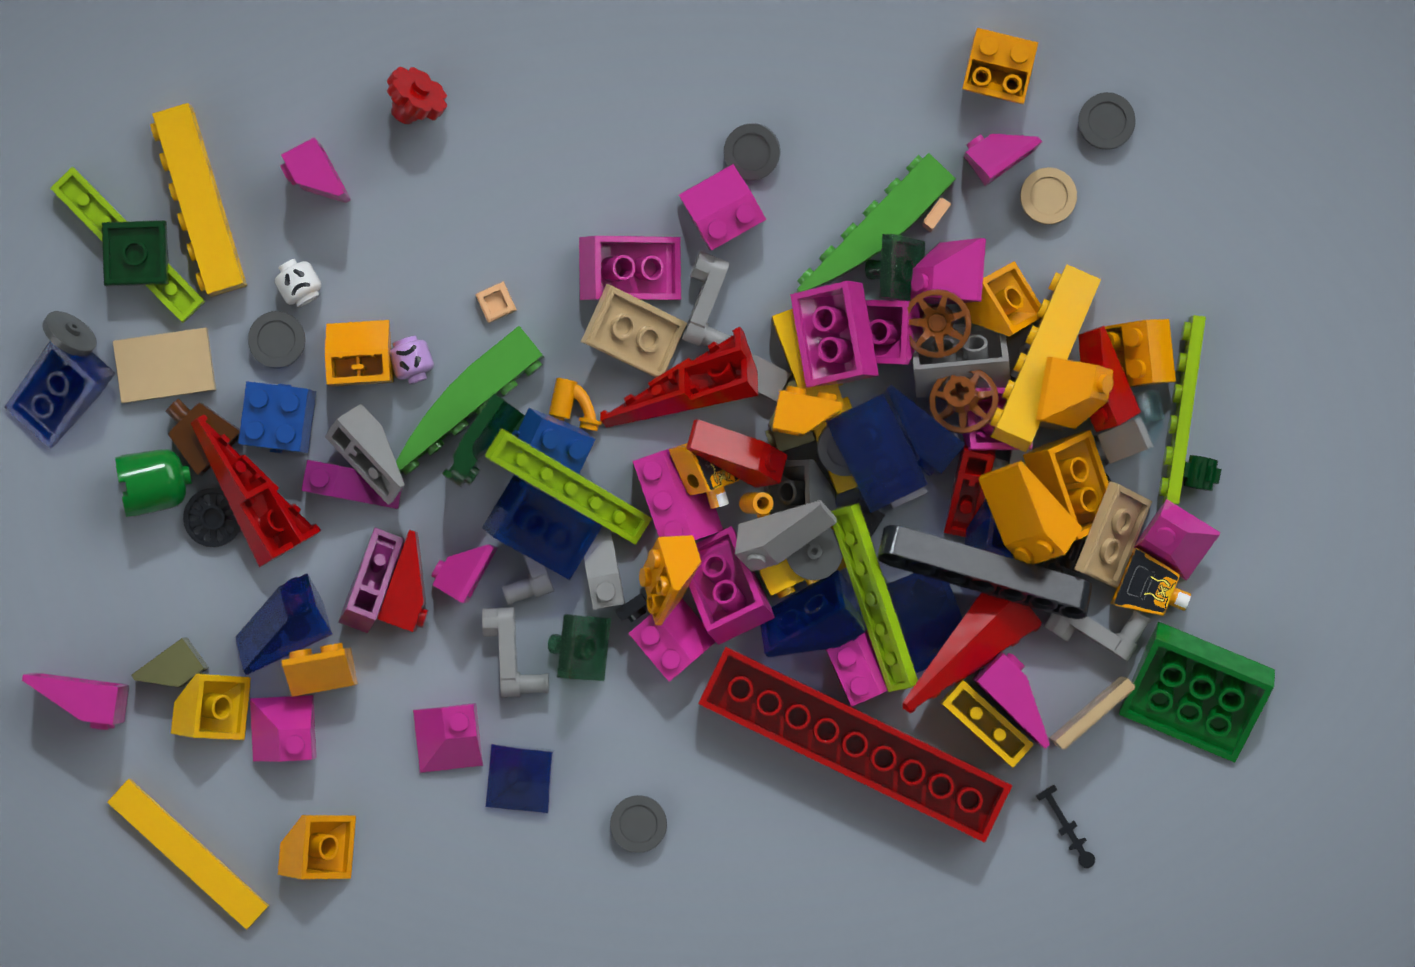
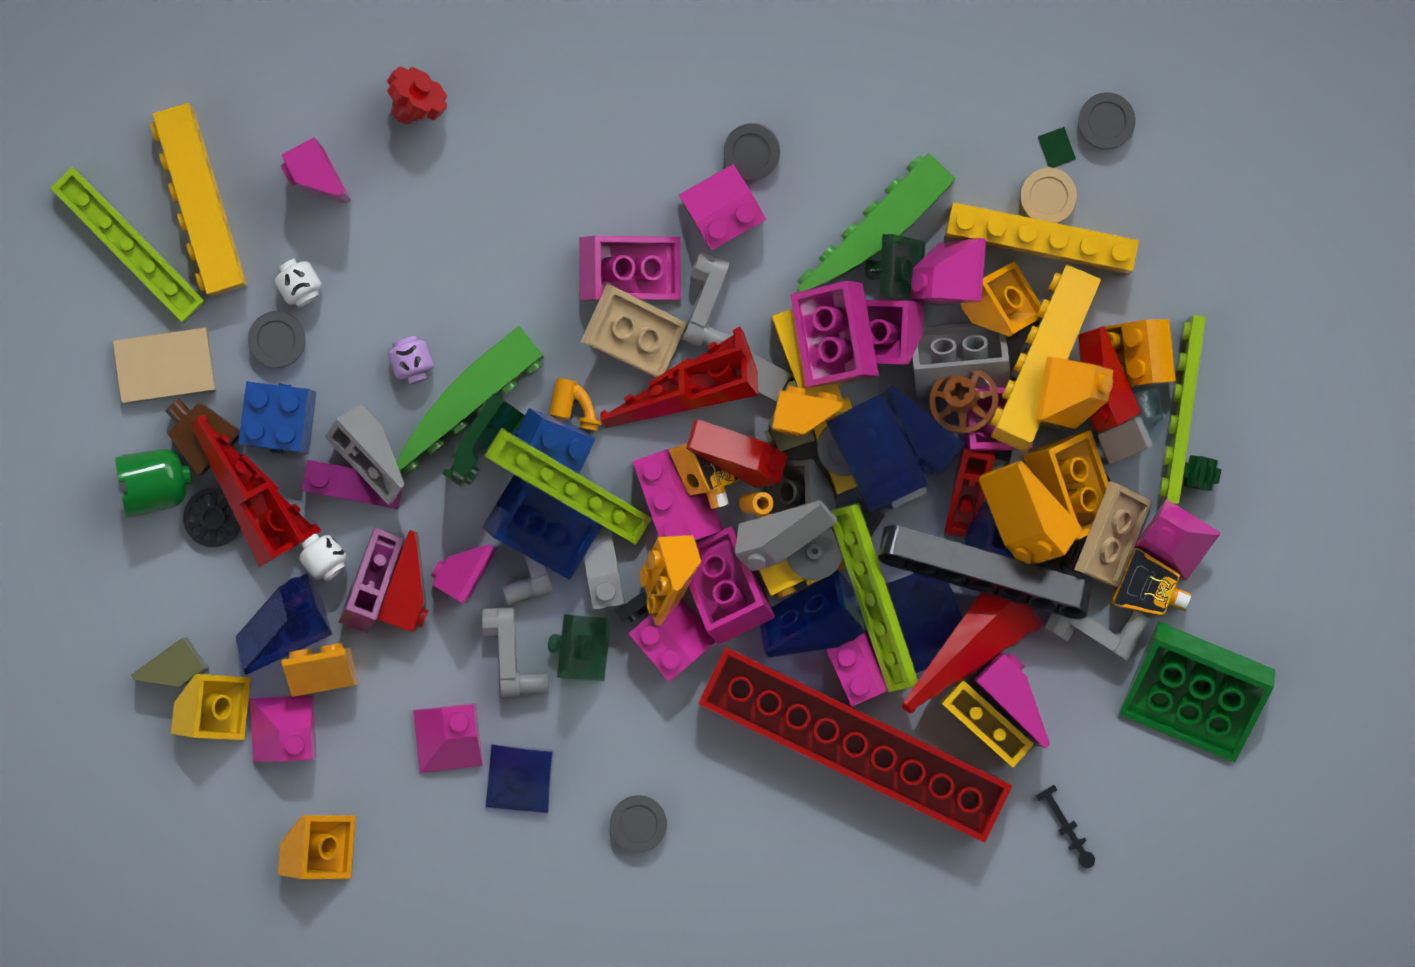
(58, 392): clear blue slope -> none
(69, 333): dark grey piece -> none
(86, 699): dark pink slope -> none
(135, 253): dark green tile -> none
(188, 853): yellow tile -> none
(322, 557): none -> white head
(358, 353): light orange slope -> none
(496, 302): light nougat tile -> none
(936, 214): light nougat tile -> none
(939, 322): dark orange wheel -> none
(998, 153): dark pink slope -> none
(999, 65): light orange slope -> none
(1042, 238): none -> yellow brick
(1056, 147): none -> dark green sticker
(1092, 712): tan tile -> none

